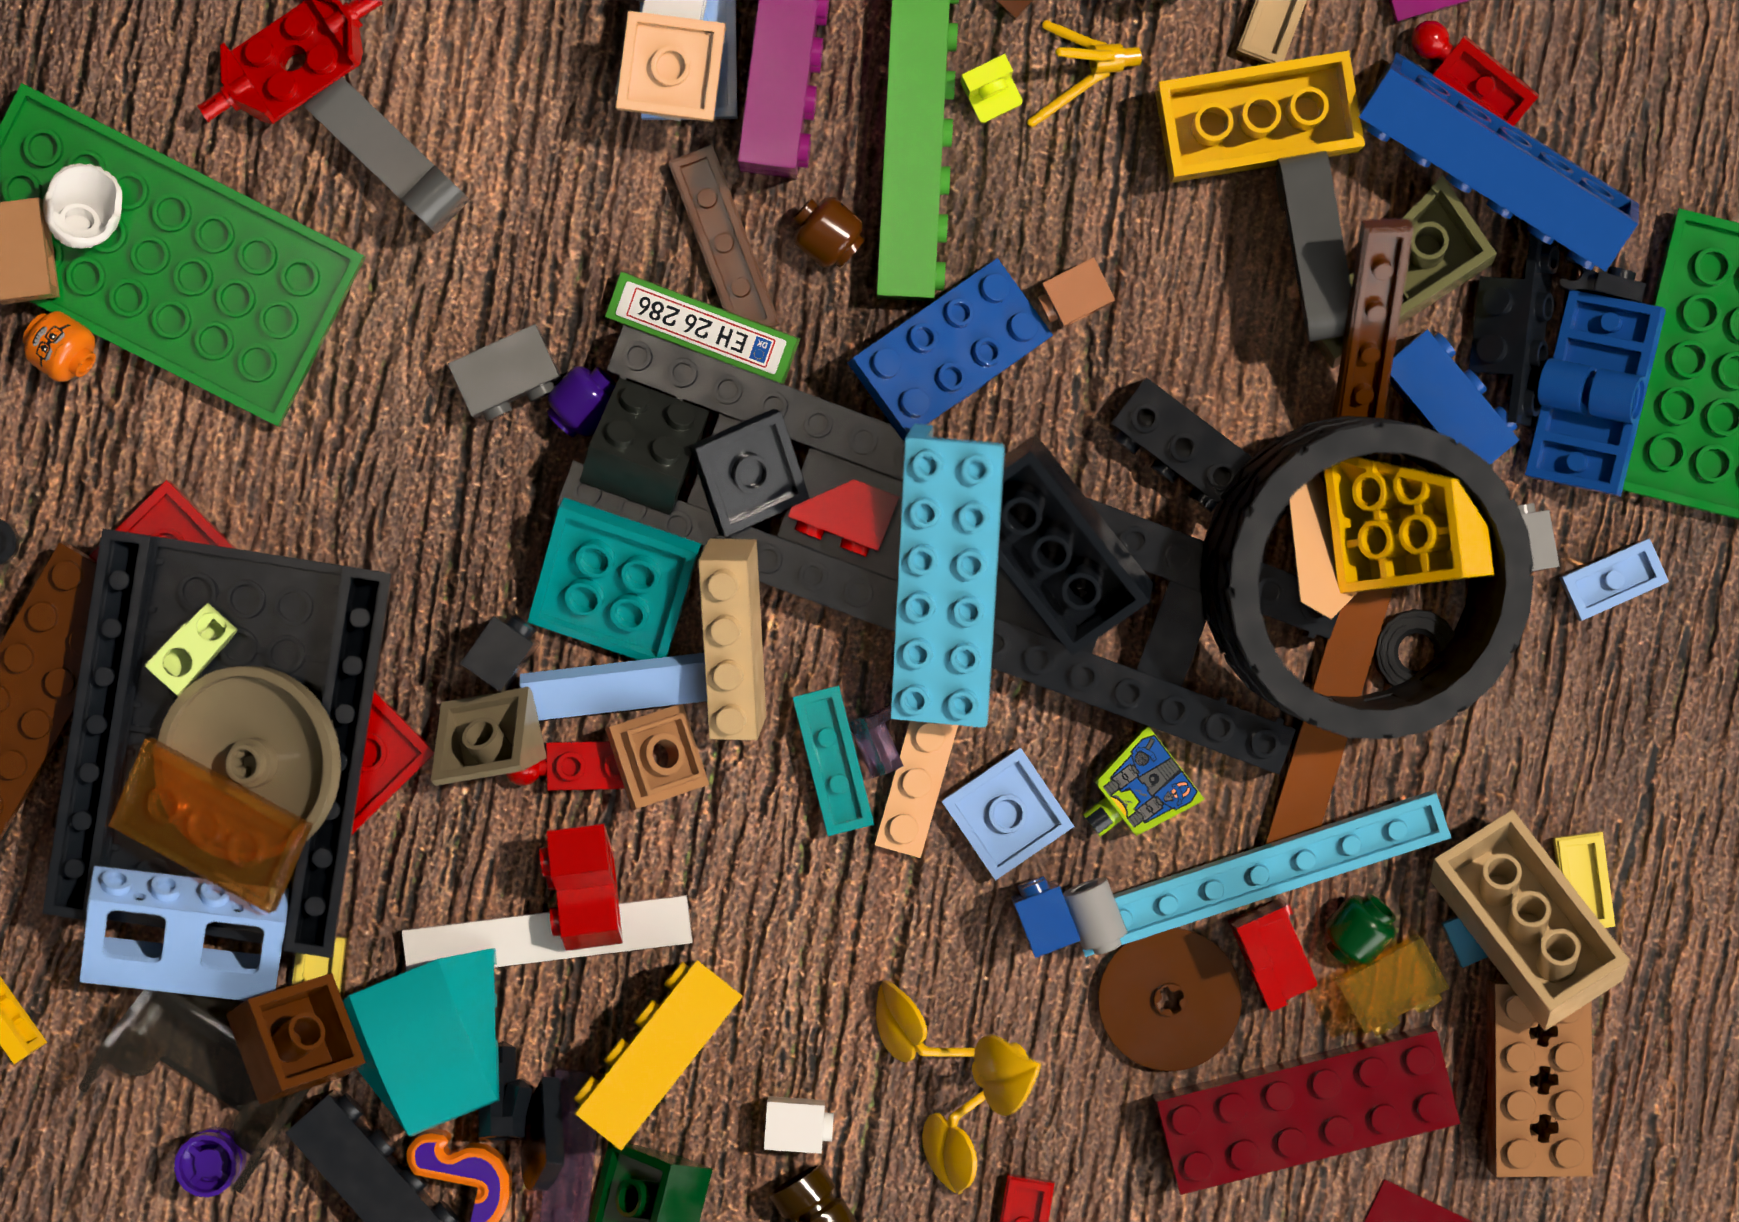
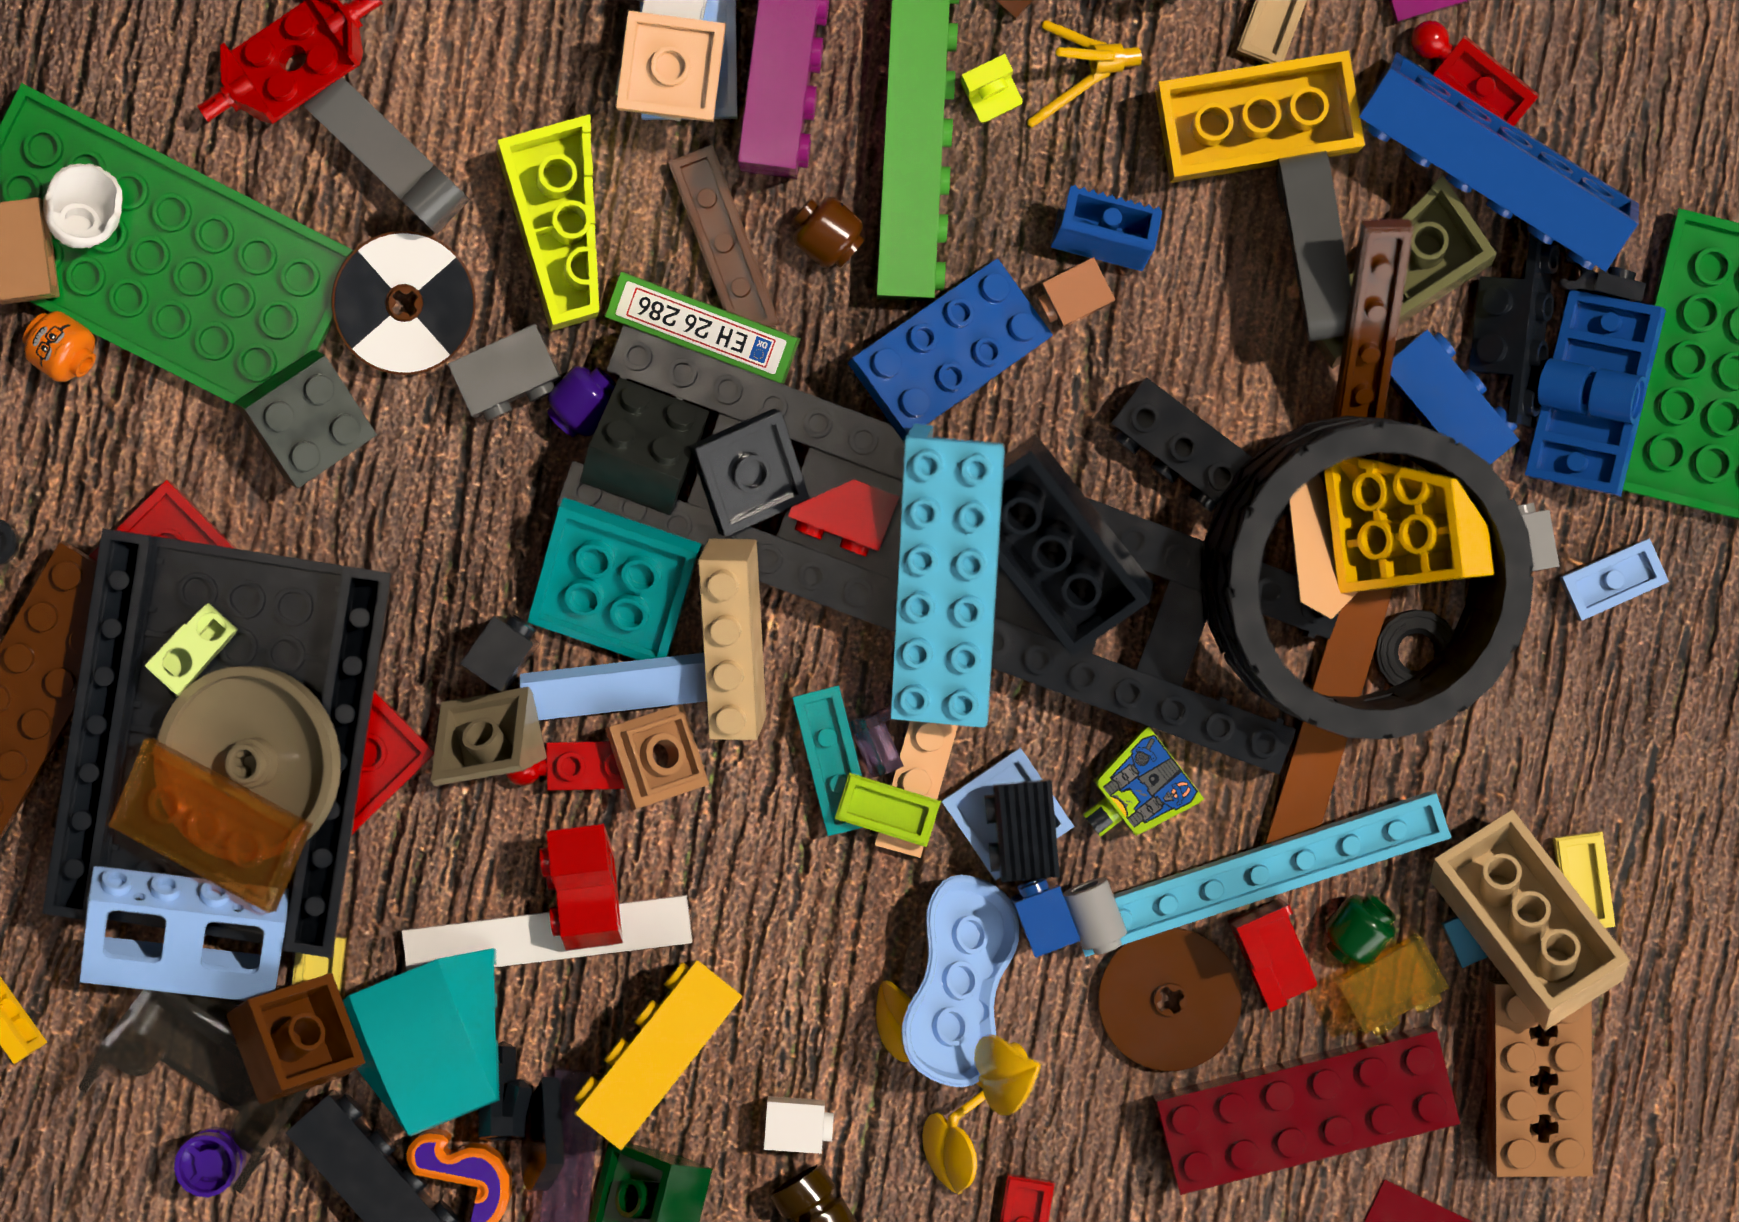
(305, 418): none -> pearl dark grey brick
(365, 300): none -> piece
(554, 206): none -> neon yellow wedge
(887, 809): none -> lime tile
(969, 946): none -> light blue plate
(1024, 830): none -> black brick
(1106, 228): none -> blue brick

